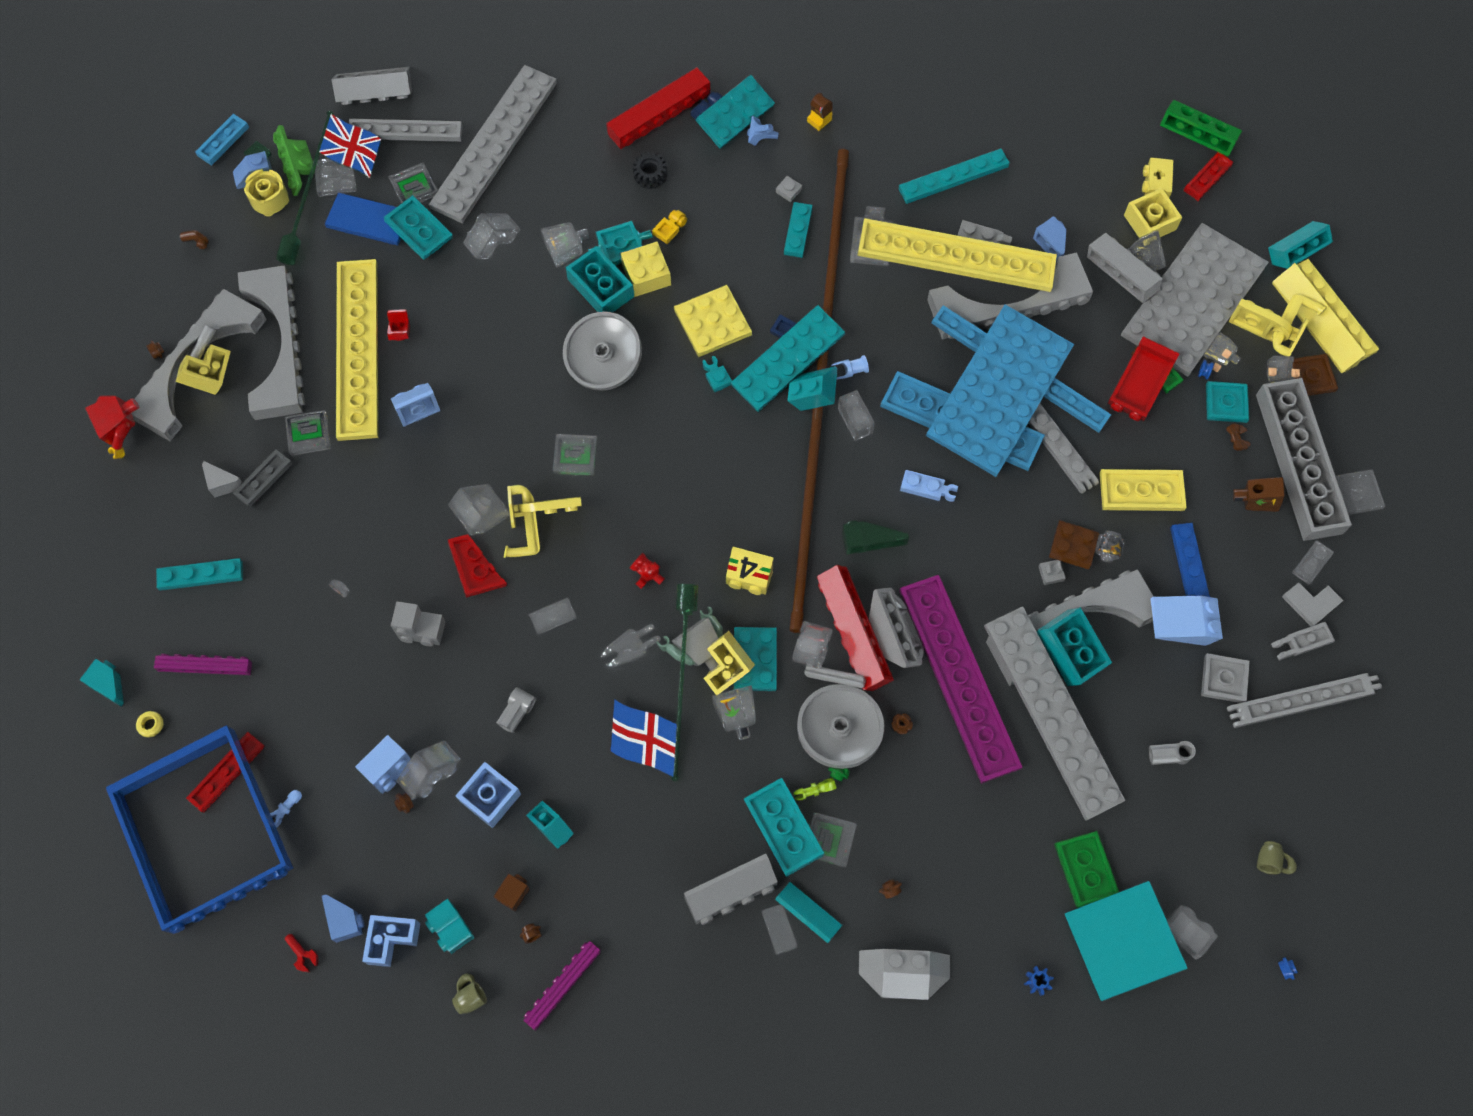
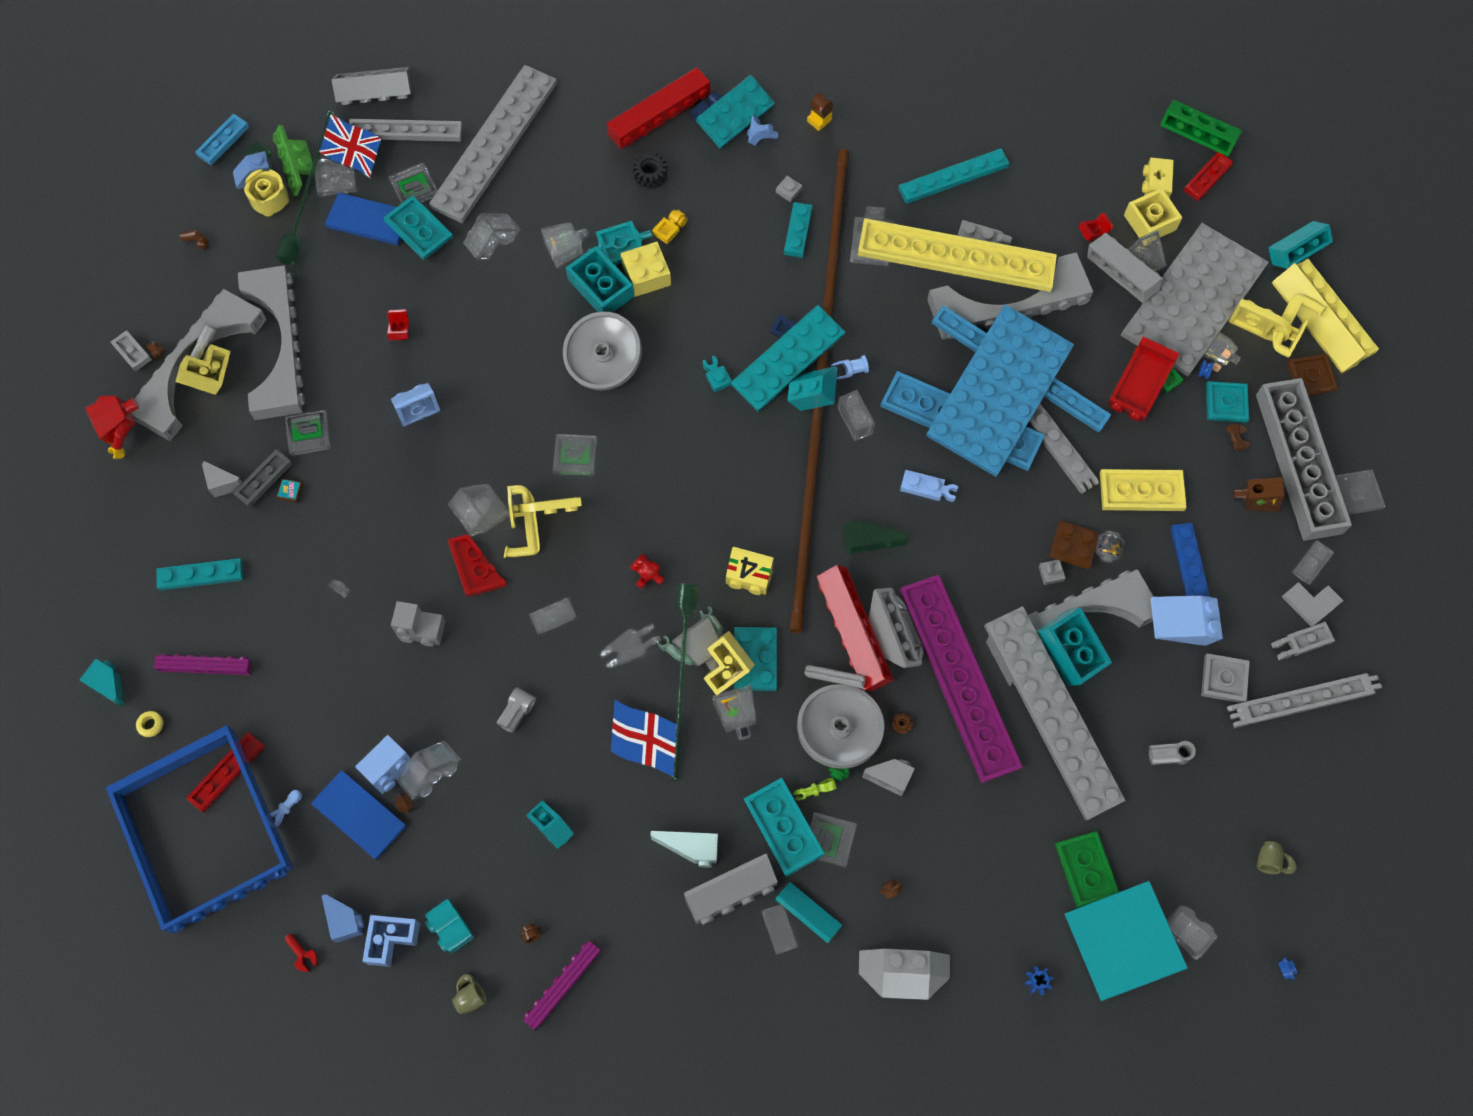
(131, 350): none -> light grey plate
(289, 490): none -> tile
(357, 350): light yellow plate -> none
(358, 815): none -> blue tile
(488, 795): light blue brick -> none
(512, 891): reddish brown brick -> none
(695, 847): none -> light aqua slope
(712, 321): light yellow plate -> none
(812, 645): clear brick -> none
(890, 775): none -> light grey slope
(1051, 237): medium blue slope -> none
(1096, 228): none -> red bracket
(1280, 369): clear piece -> none

